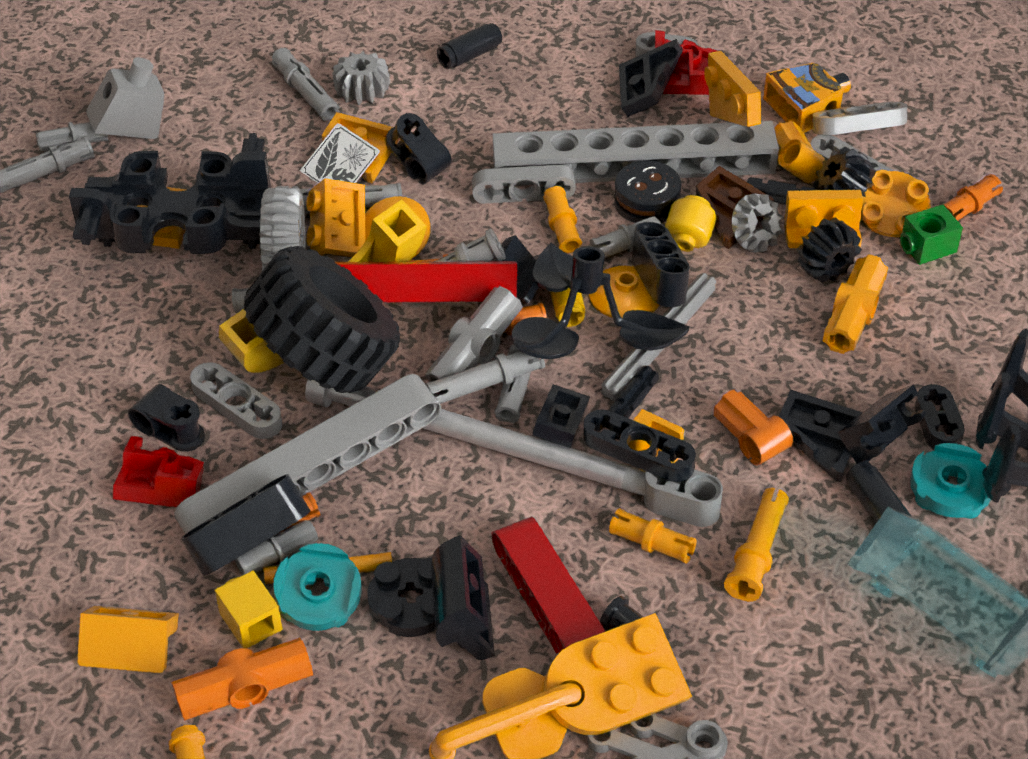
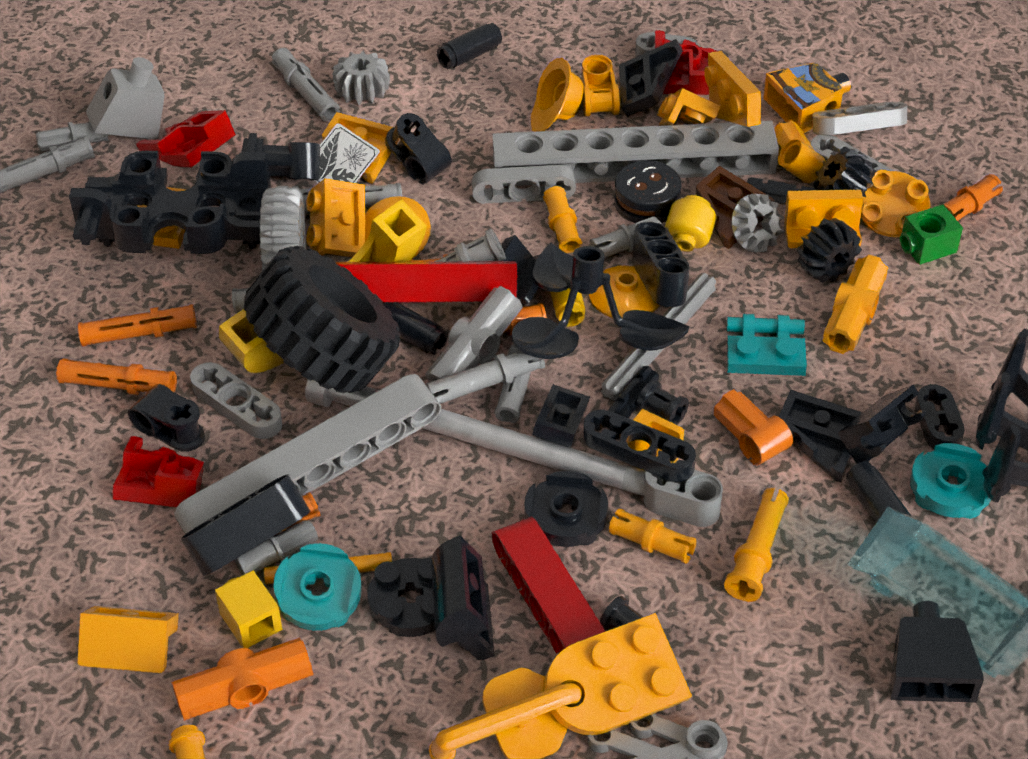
(131, 378): none -> orange pin
(137, 325): none -> orange pin
(188, 138): none -> red slope
(294, 161): none -> black piece
(417, 329): none -> black piece
(557, 95): none -> light orange piece
(586, 501): none -> black plate
(600, 88): none -> light orange piece
(662, 403): none -> black bush
(691, 107): none -> light orange bracket
(766, 354): none -> teal plate
(934, 659): none -> black torso

